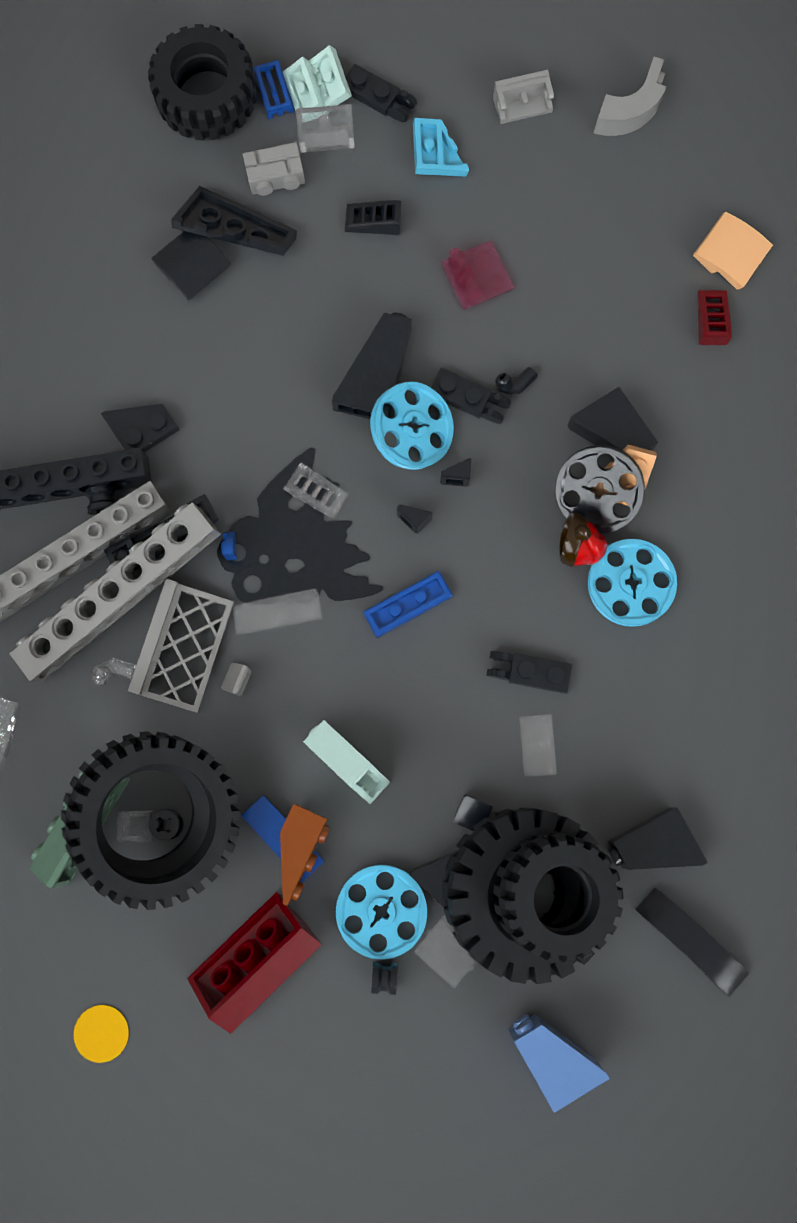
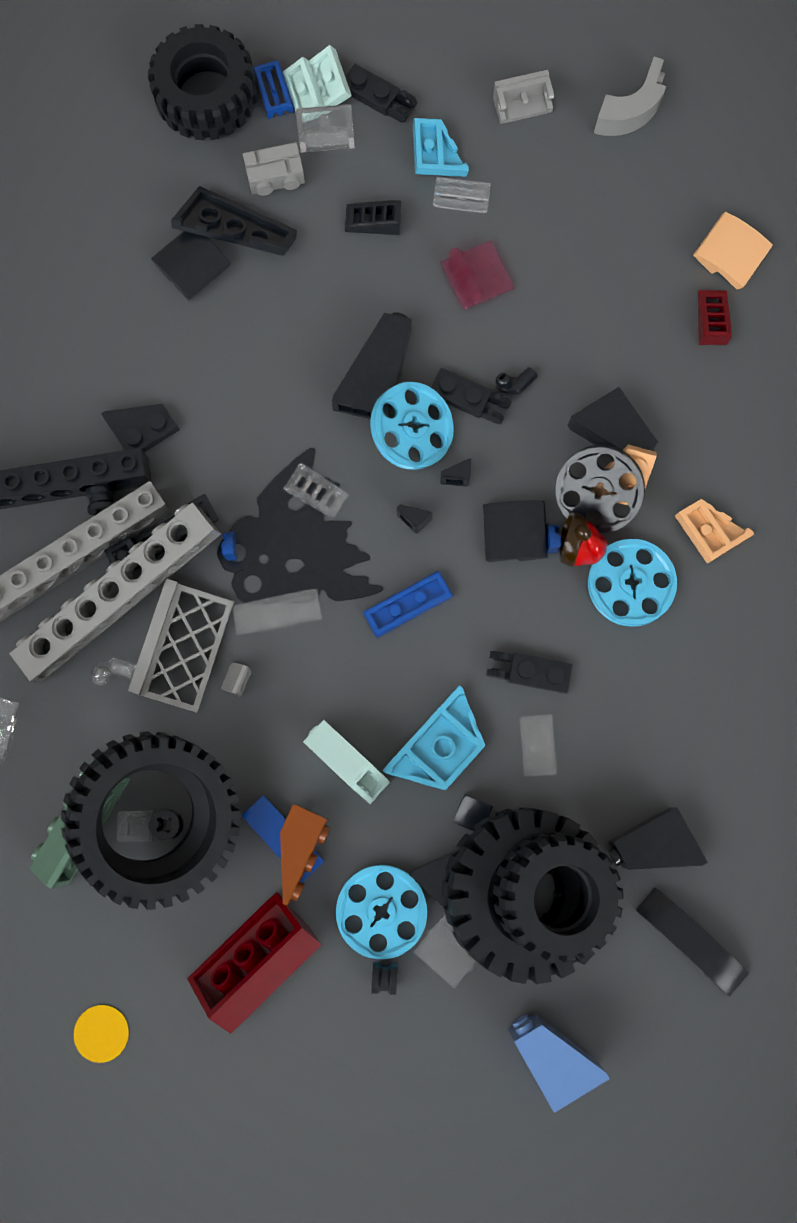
(440, 746): none -> medium azure wing
(461, 190): none -> clear tile
(515, 531): none -> black slope
(553, 538): none -> blue tile
(711, 530): none -> light nougat wing

